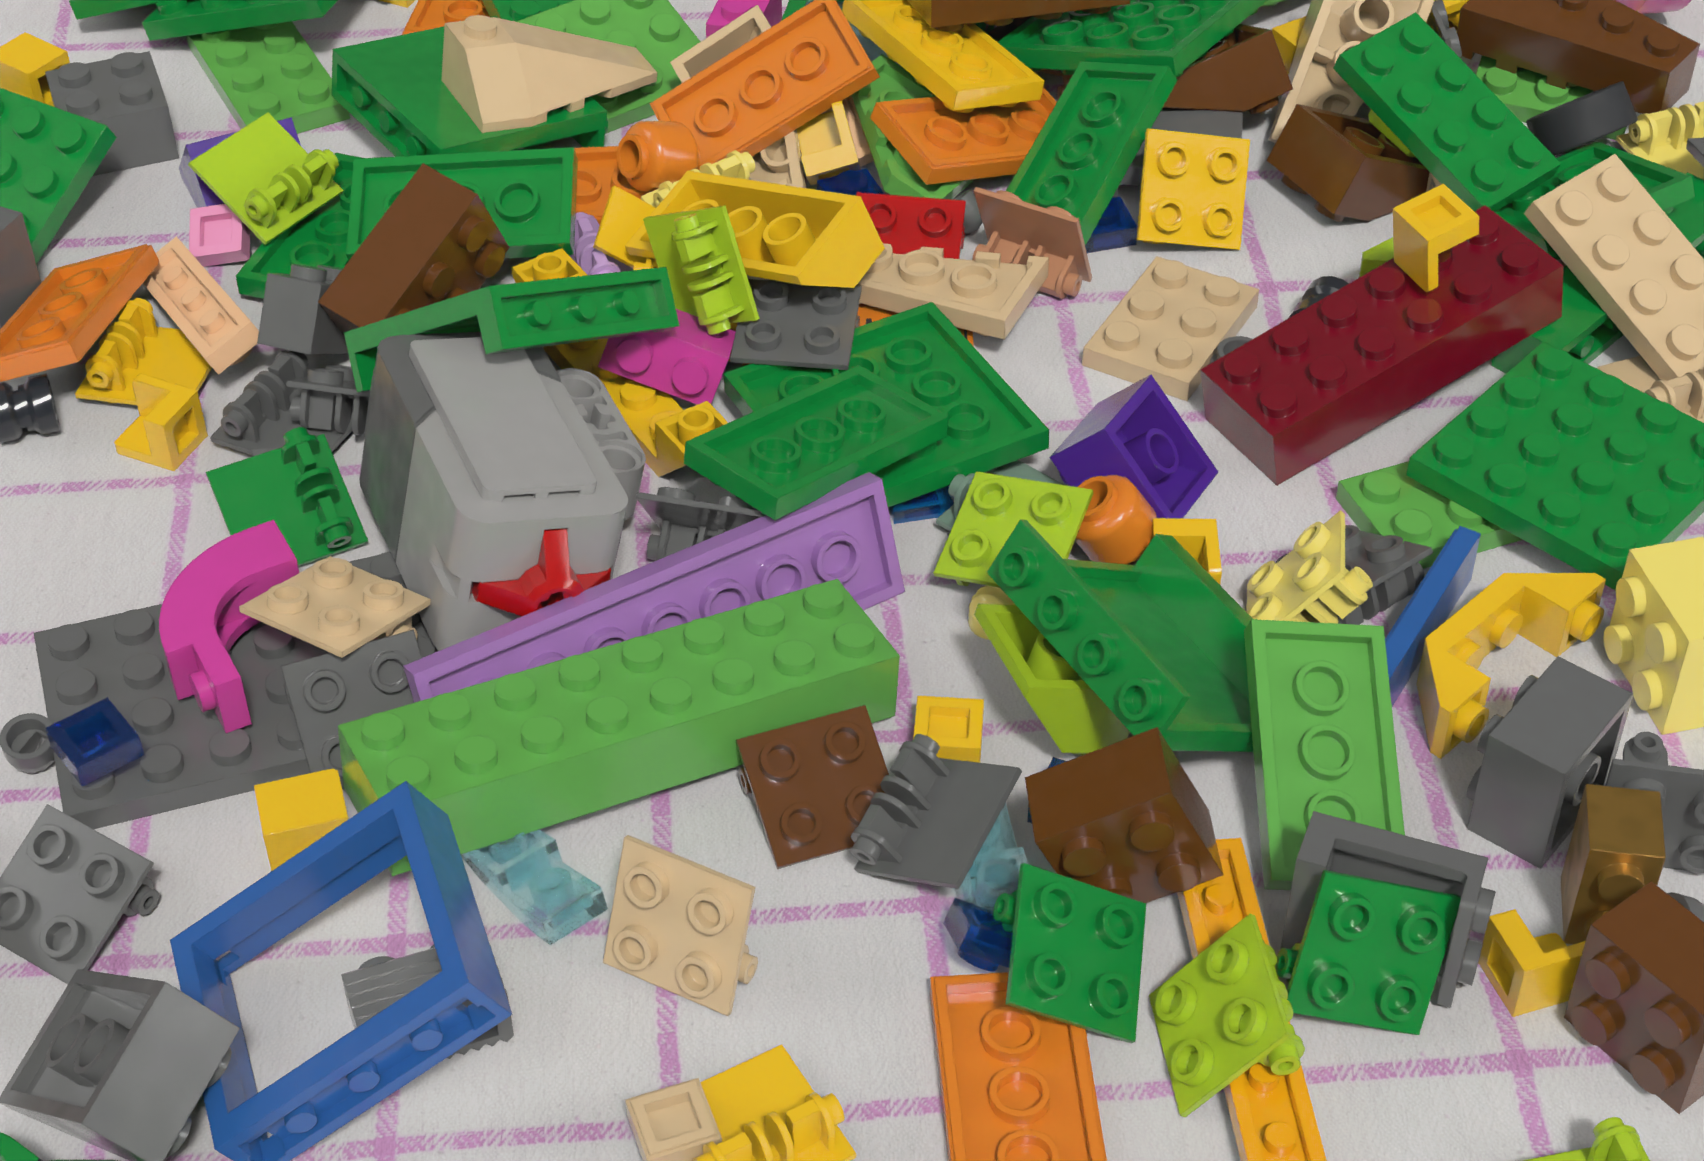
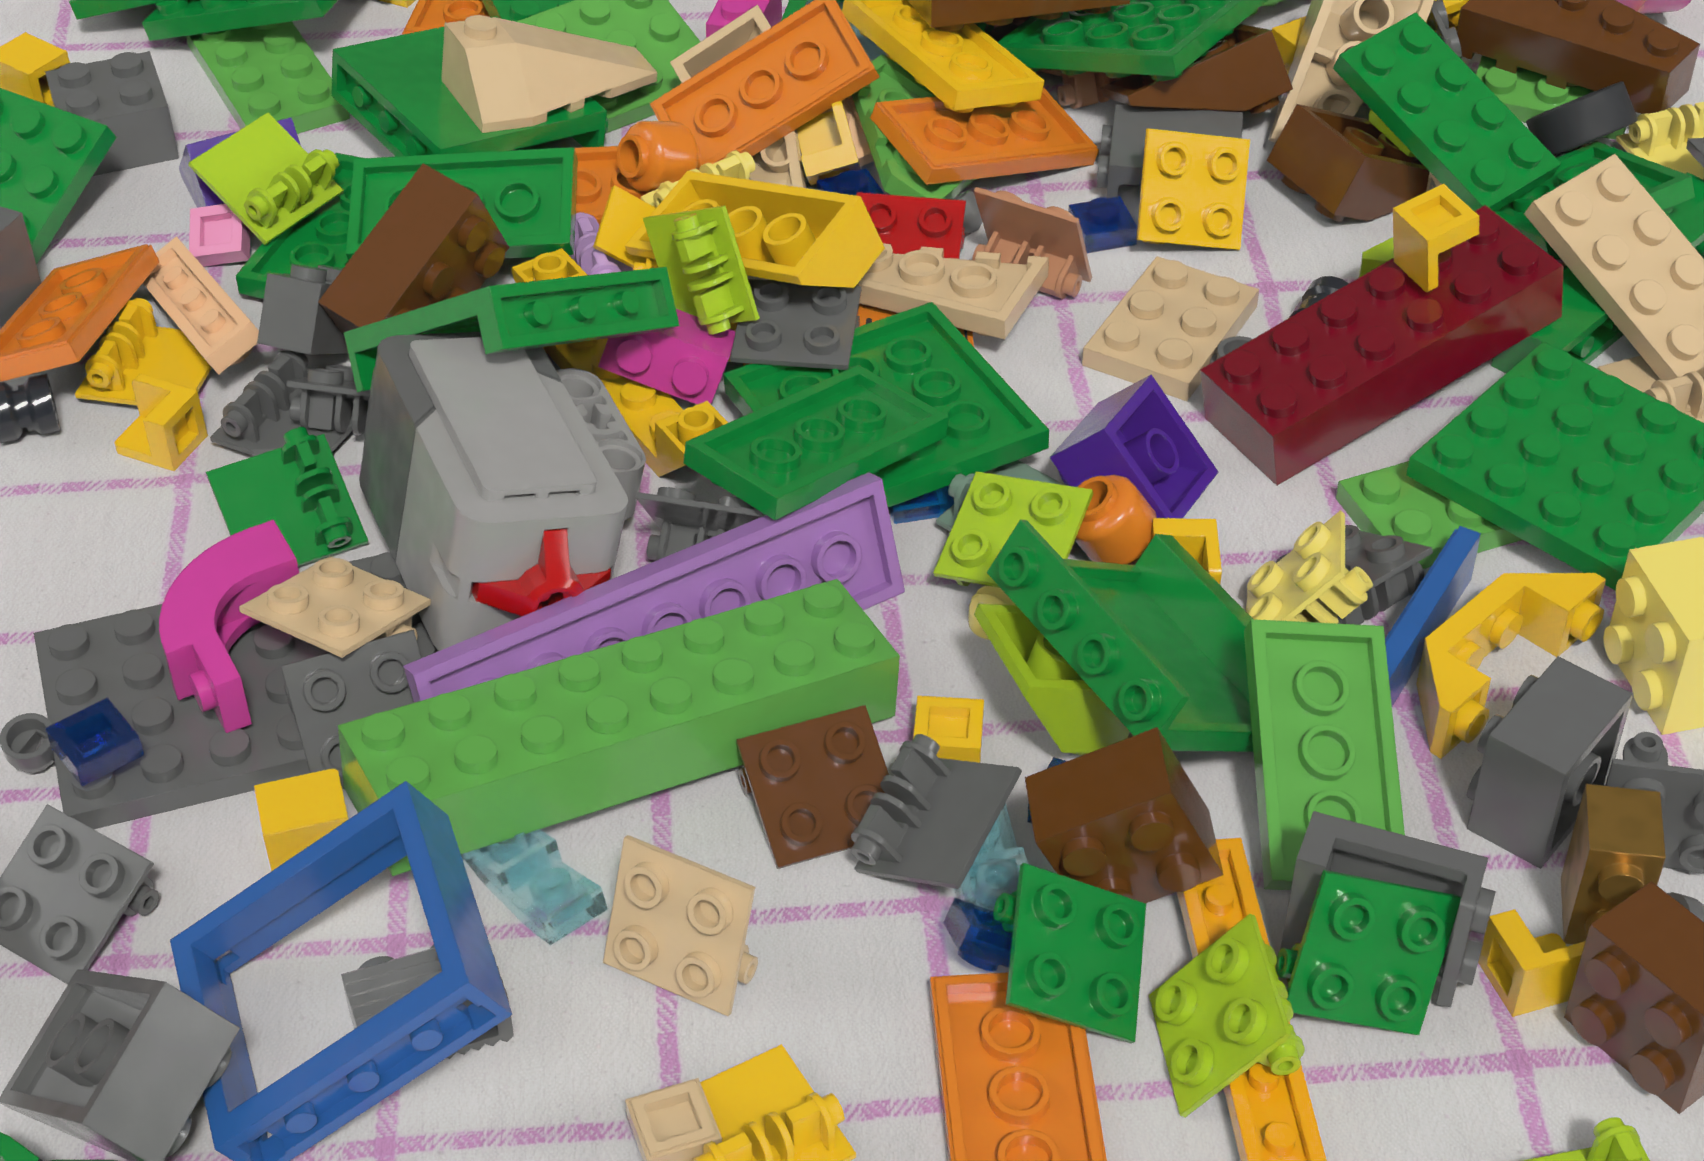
(1092, 138): green plate -> none

